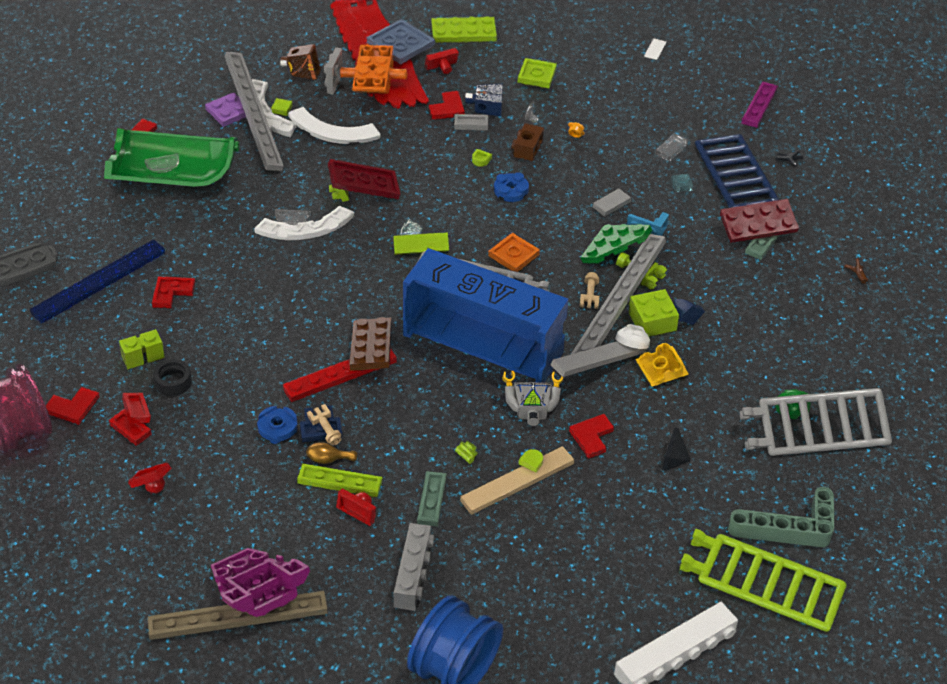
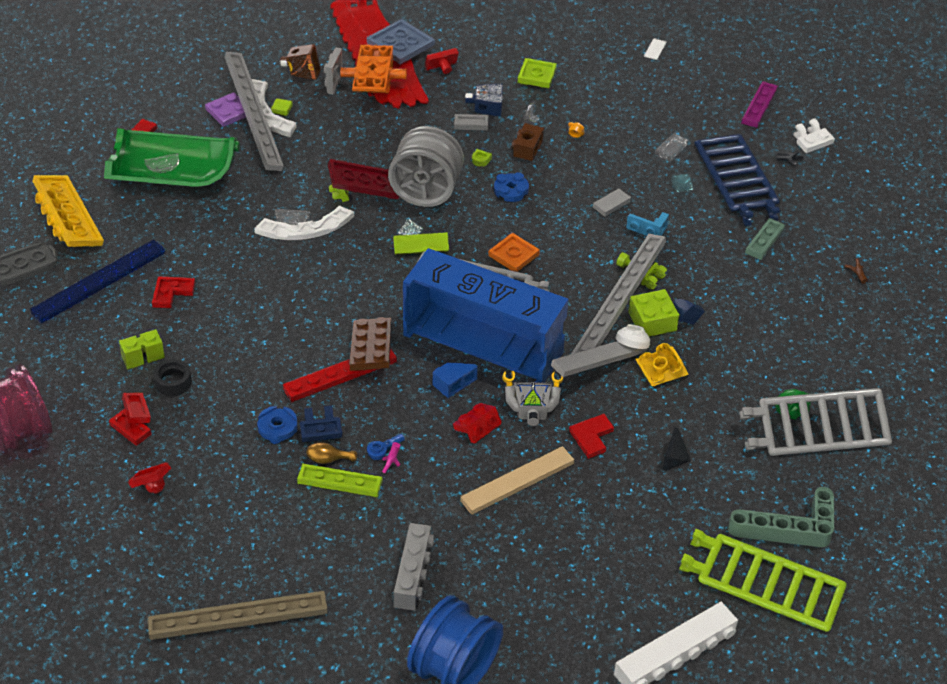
(66, 211): none -> yellow plate
(74, 409): red tile -> none
(256, 582): magenta wedge -> none
(332, 133): white tile -> none
(333, 436): tan hinge -> none
(357, 506): red tile -> none
(378, 449): none -> blue plate
(391, 457): none -> dark pink bar
(419, 165): none -> light grey wheel
(431, 498): sand green tile -> none
(450, 106): red tile -> none
(454, 377): none -> blue slope
(464, 29): lime plate -> none
(467, 451): lime plate -> none
(478, 421): none -> red bracket
(532, 460): lime tile -> none
(591, 280): tan hinge -> none
(614, 240): green plate -> none
(759, 220): dark red plate -> none
(816, 139): none -> white plate

